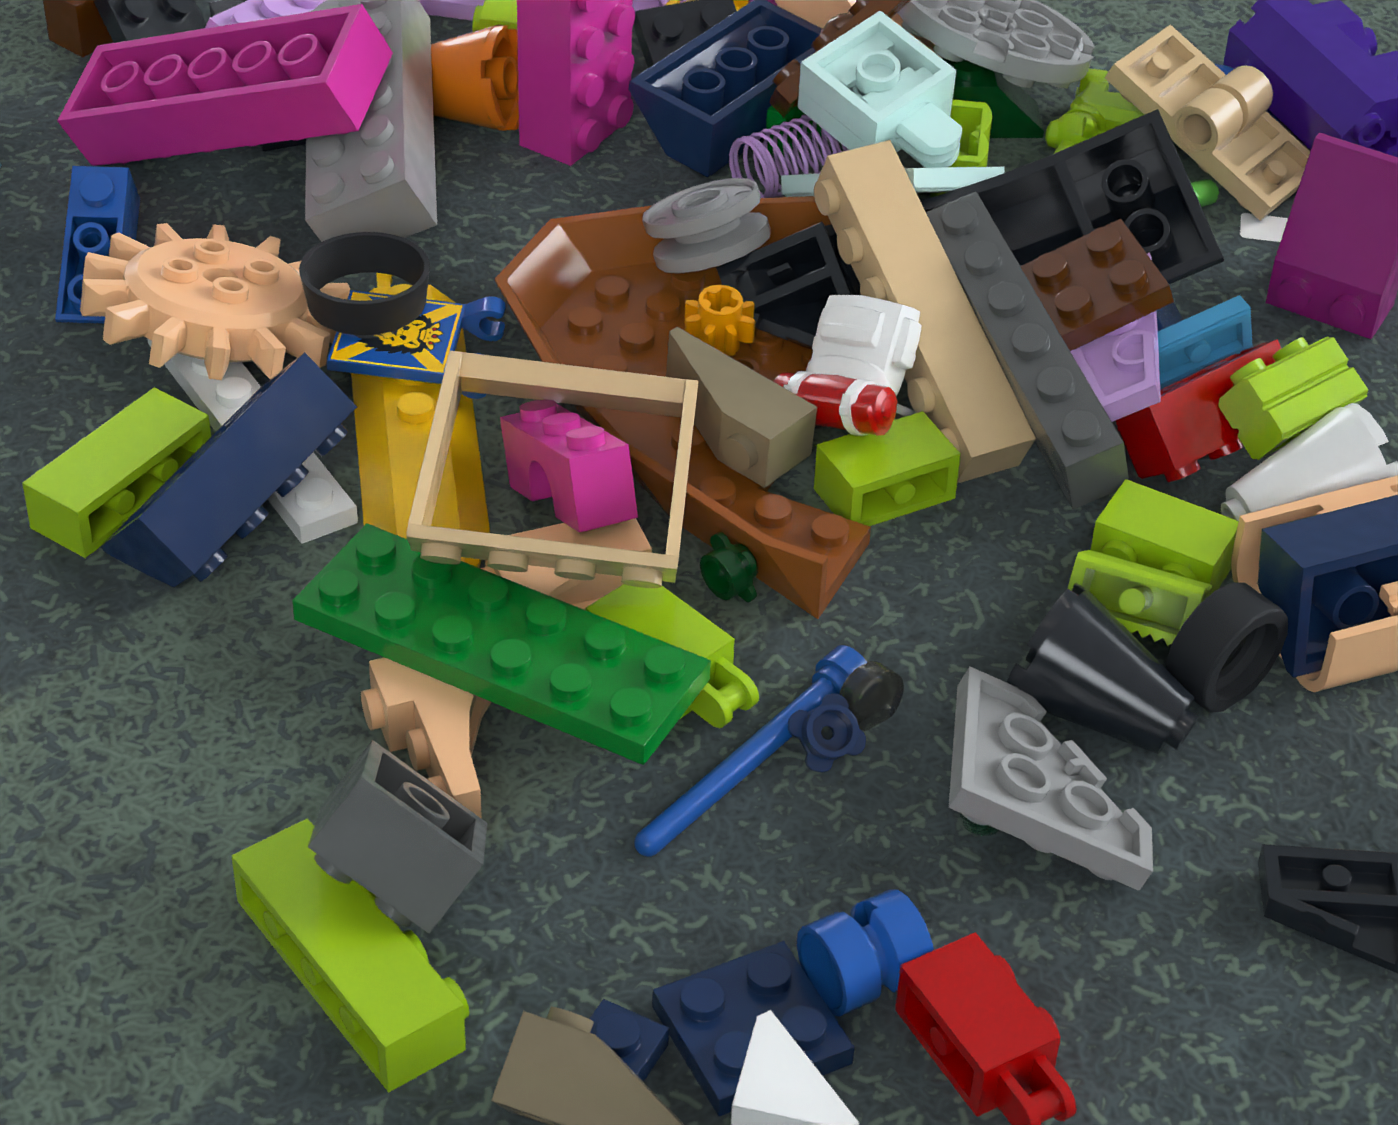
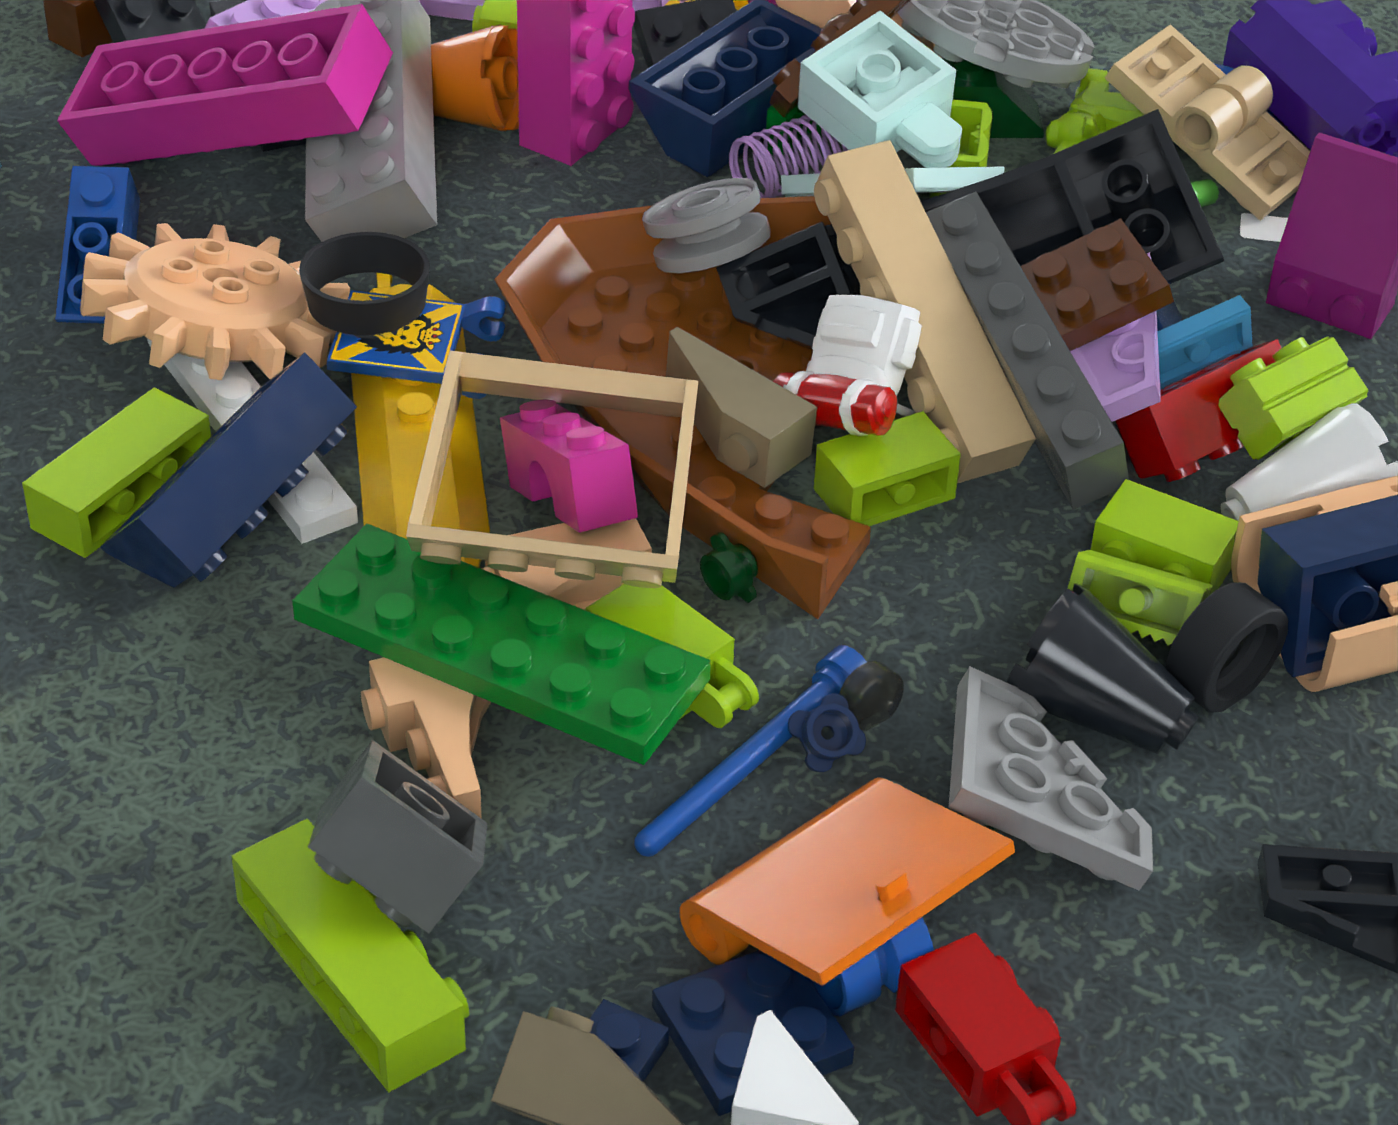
(721, 318): light orange gear -> none
(843, 882): none -> orange door

